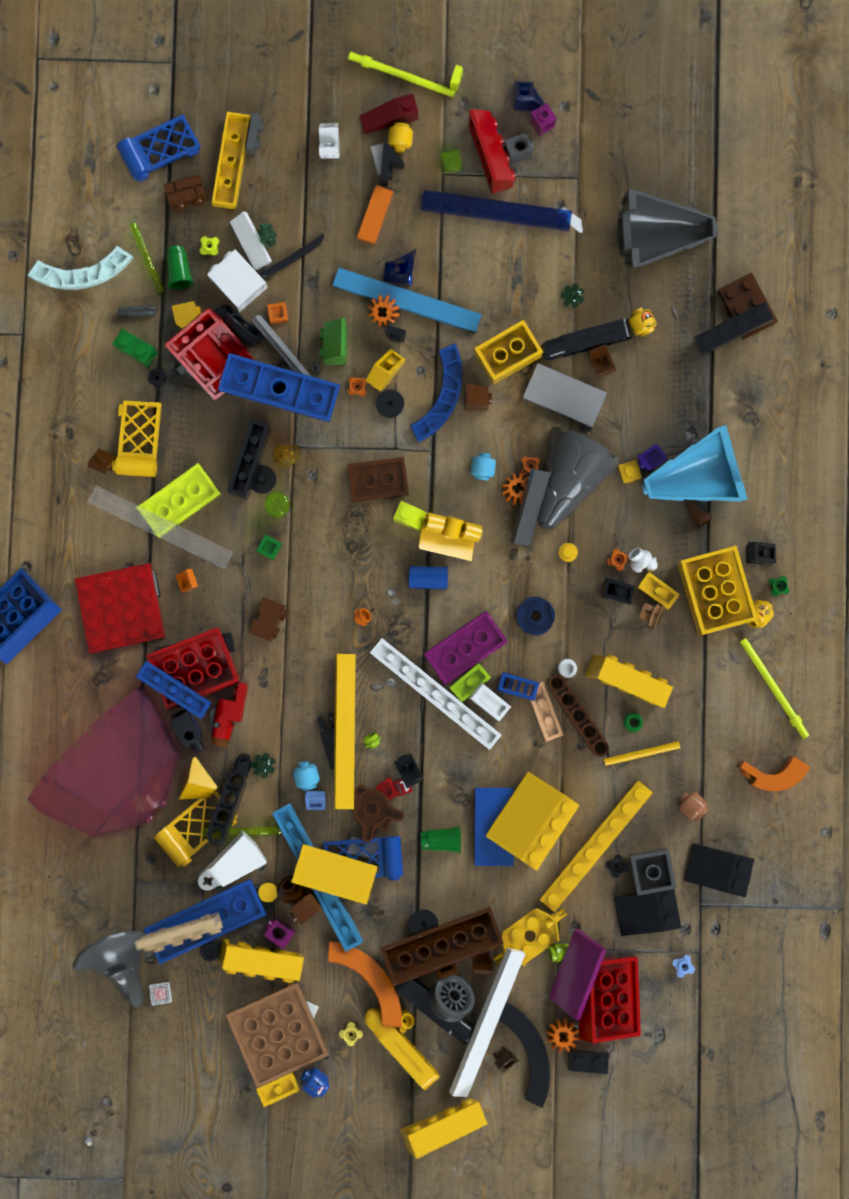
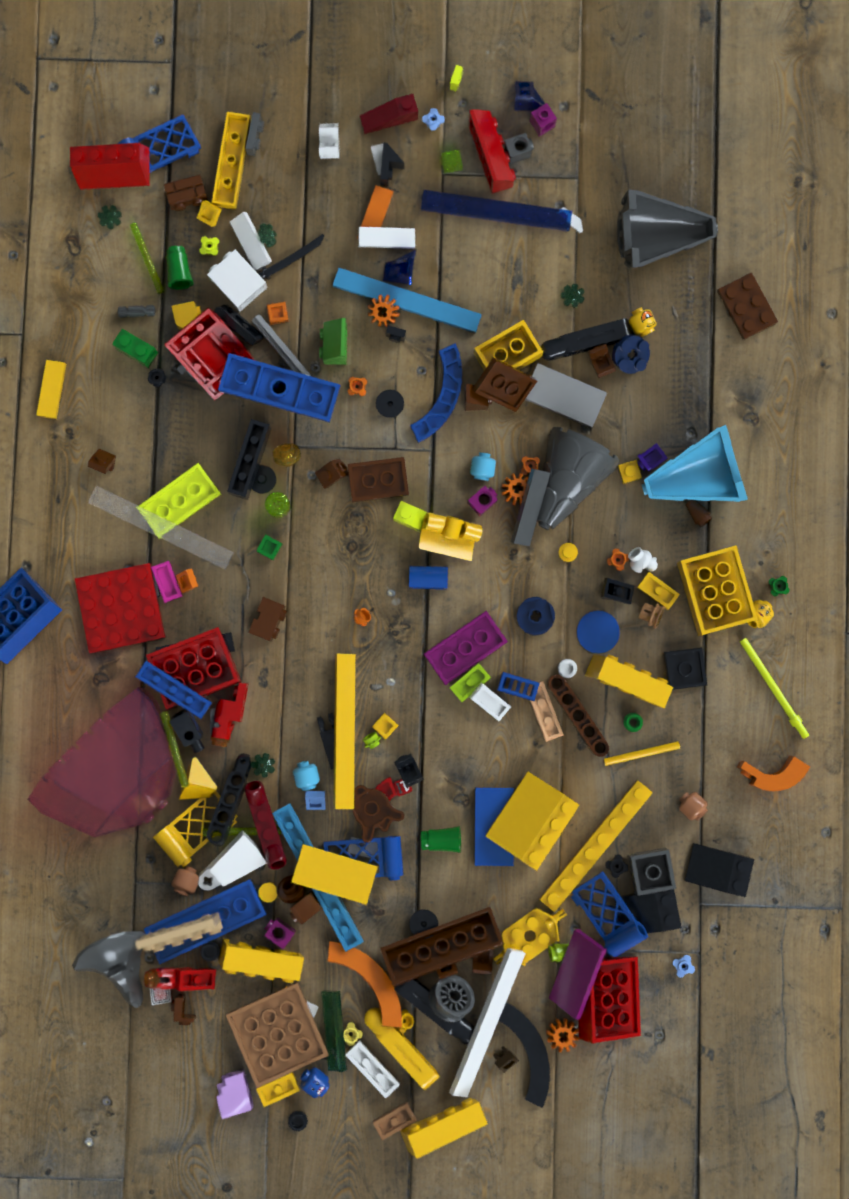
(51, 389): none -> yellow tile
(83, 277): light aqua tile -> none
(109, 217): none -> clear green plant
(110, 166): none -> red slope
(131, 462): yellow piece -> none
(166, 581): none -> dark pink tile
(174, 749): none -> clear neon green bar
(178, 1008): none -> reddish brown bracket
(180, 978): none -> red plate
(185, 881): none -> nougat head
(209, 213): none -> yellow plate
(234, 1094): none -> lavender piece
(265, 825): none -> dark red plate
(297, 1120): none -> black plate
(332, 473): none -> reddish brown bracket
(334, 1030): none -> clear green tile
(367, 62): neon yellow bar -> none
(372, 1069): none -> white plate
(385, 370): yellow slope -> none
(385, 726): none -> yellow tile
(386, 237): none -> white tile
(394, 1121): none -> medium nougat plate
(400, 137): yellow head -> none
(433, 125): none -> light blue plate
(435, 693): white plate -> none
(479, 508): none -> magenta brick
(504, 384): none -> reddish brown plate
(588, 1061): black plate -> none
(598, 632): none -> blue sticker
(623, 937): none -> blue piece
(640, 358): none -> dark blue plate
(685, 668): none -> black tile
(734, 328): black brick -> none
(760, 553): black slope -> none

